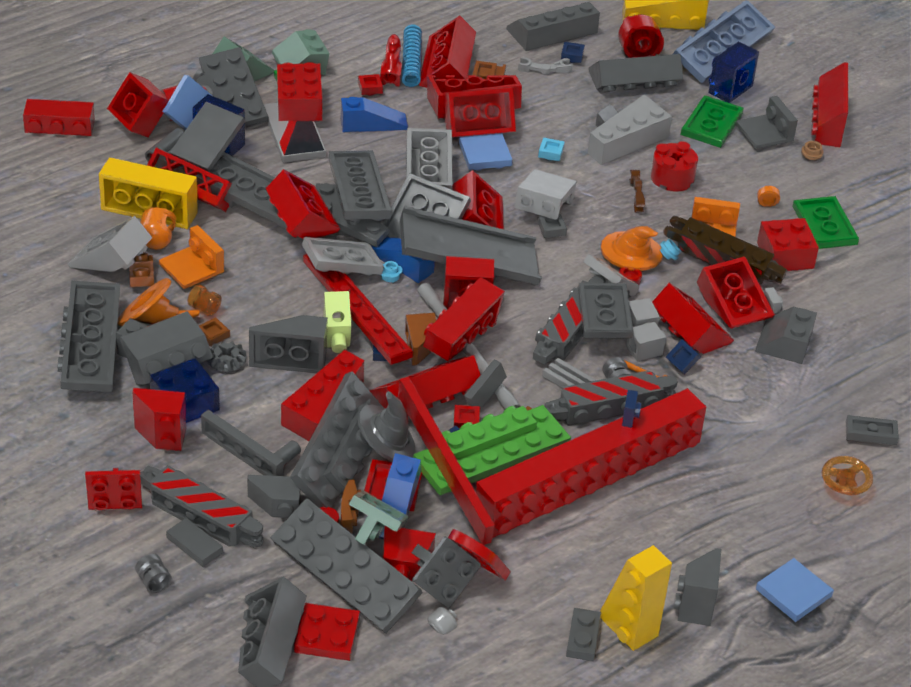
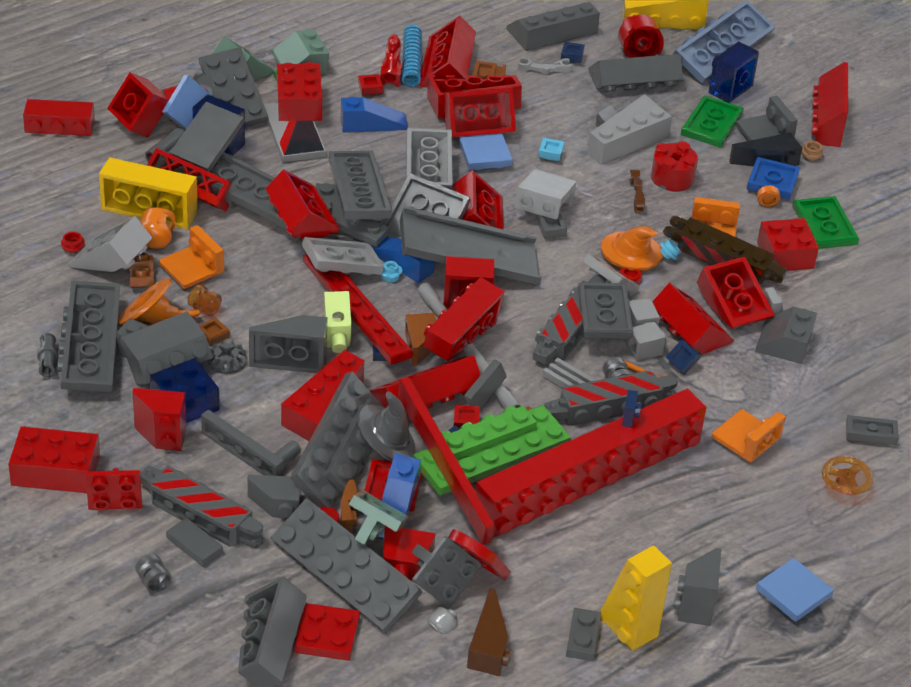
(47, 355): none -> dark grey pin
(53, 459): none -> red brick
(72, 242): none -> red plate
(490, 641): none -> reddish brown slope
(749, 435): none -> orange bracket
(773, 174): none -> blue plate
(778, 148): none -> black slope

